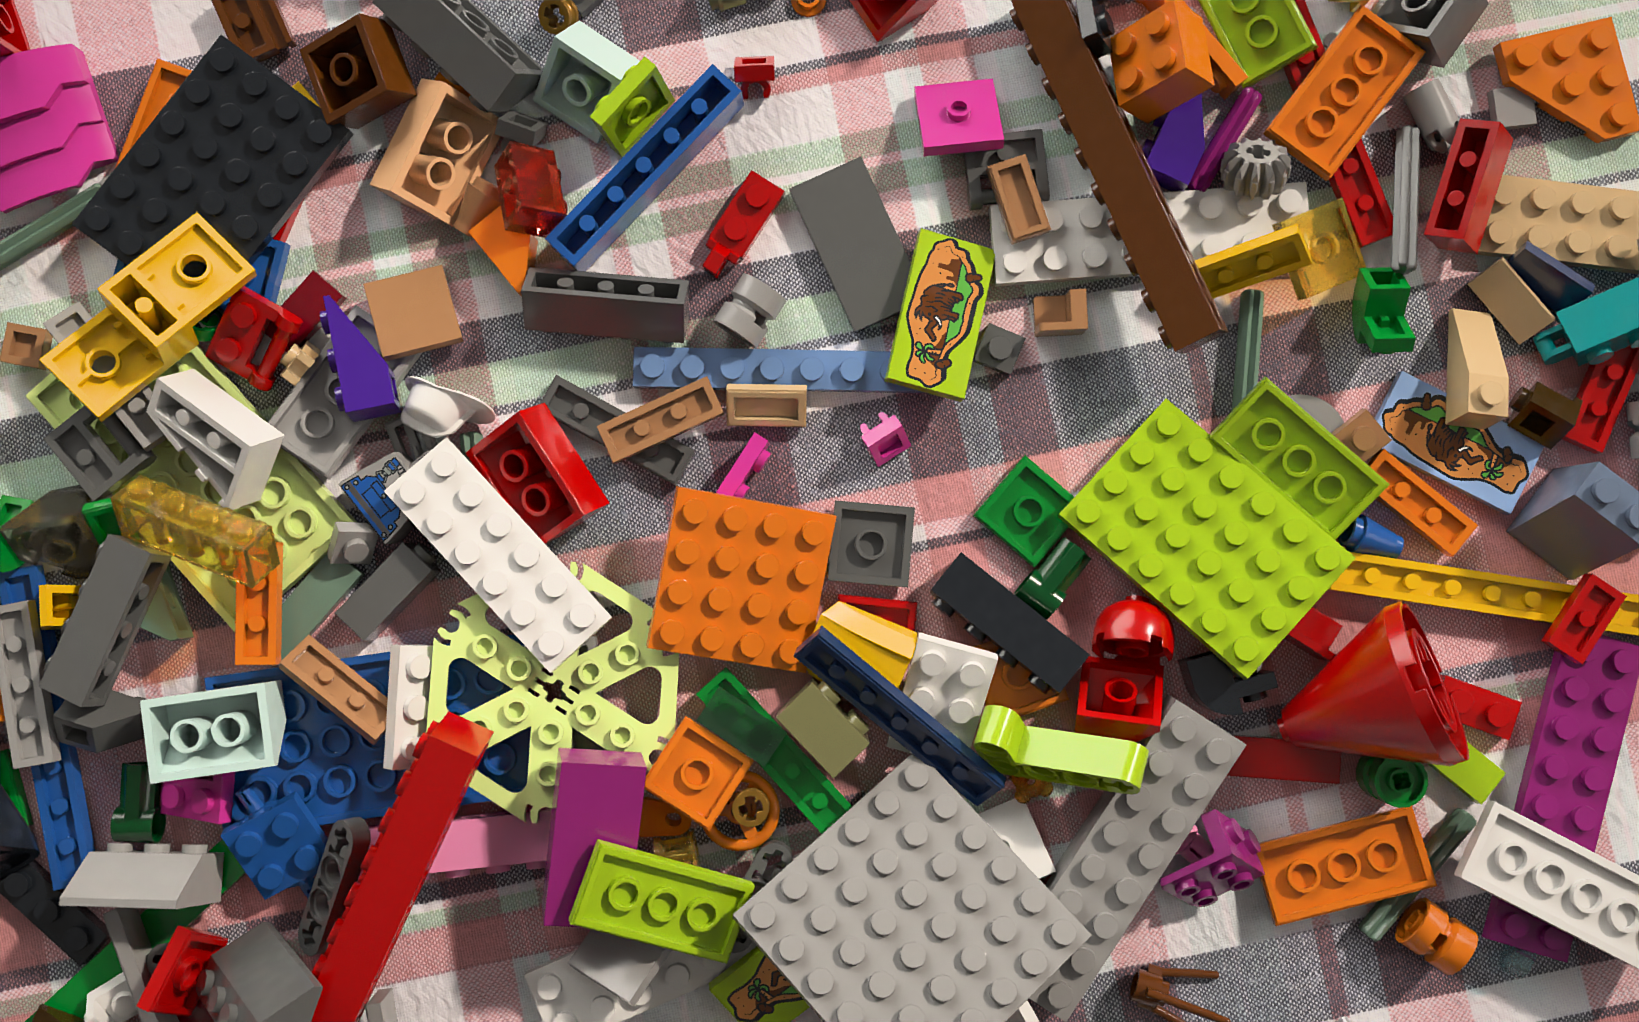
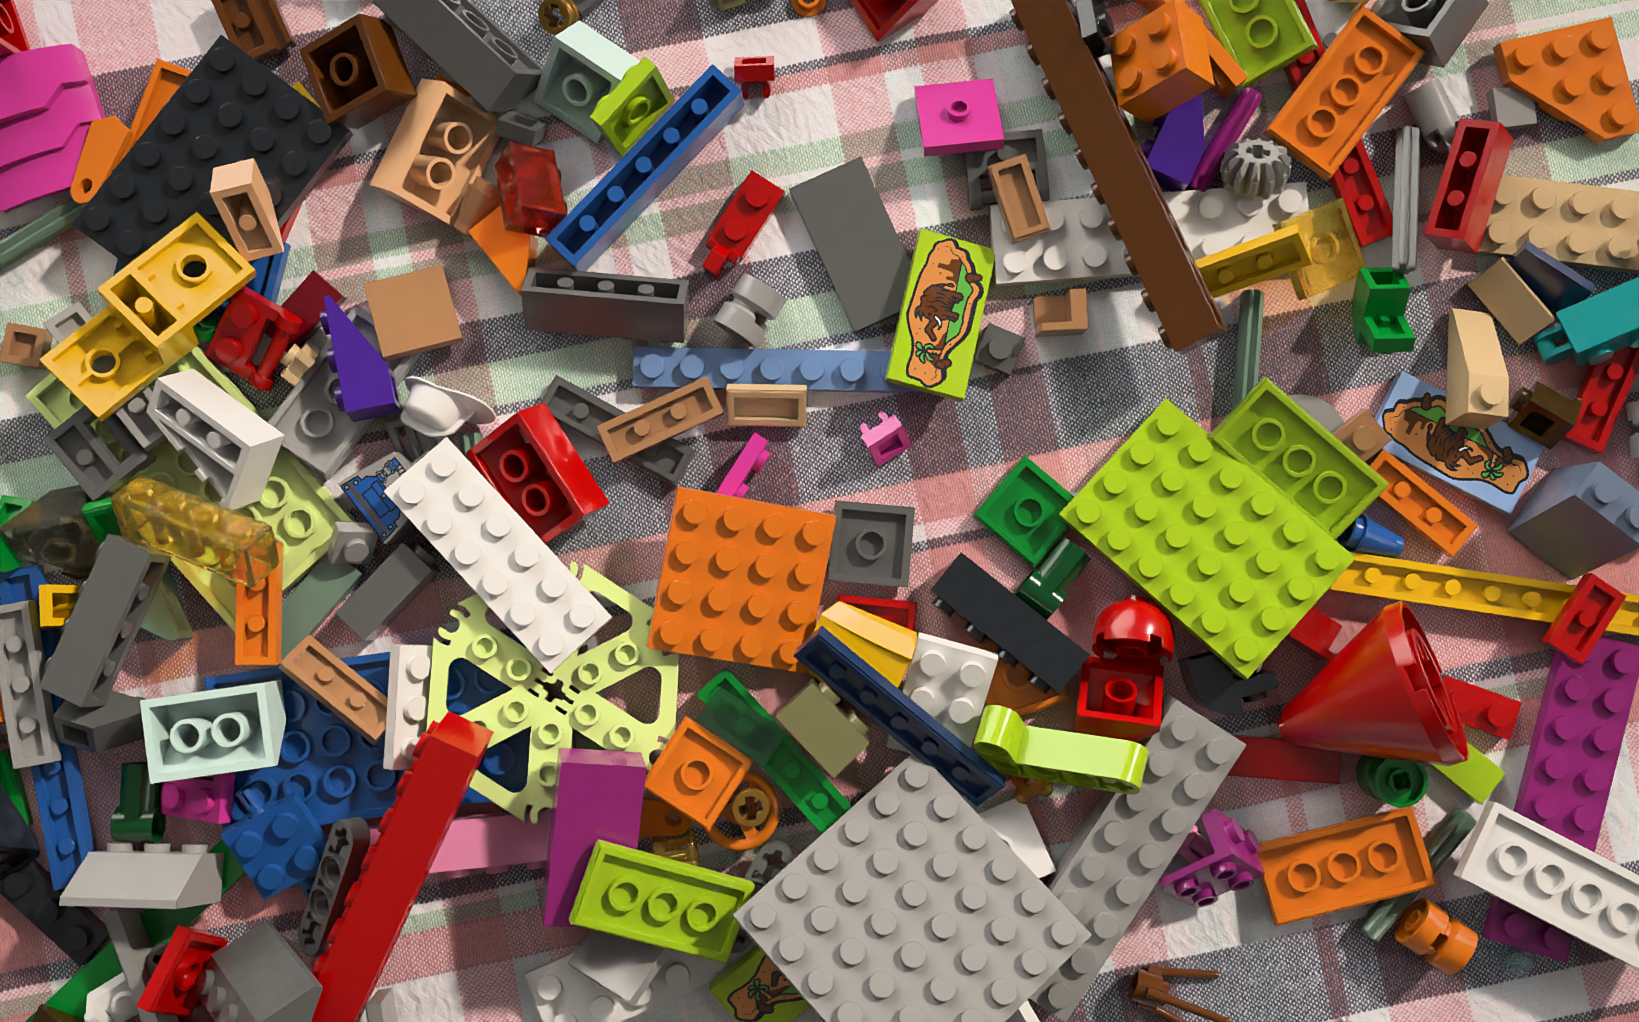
(99, 156): none -> orange piece
(246, 209): none -> light nougat slope

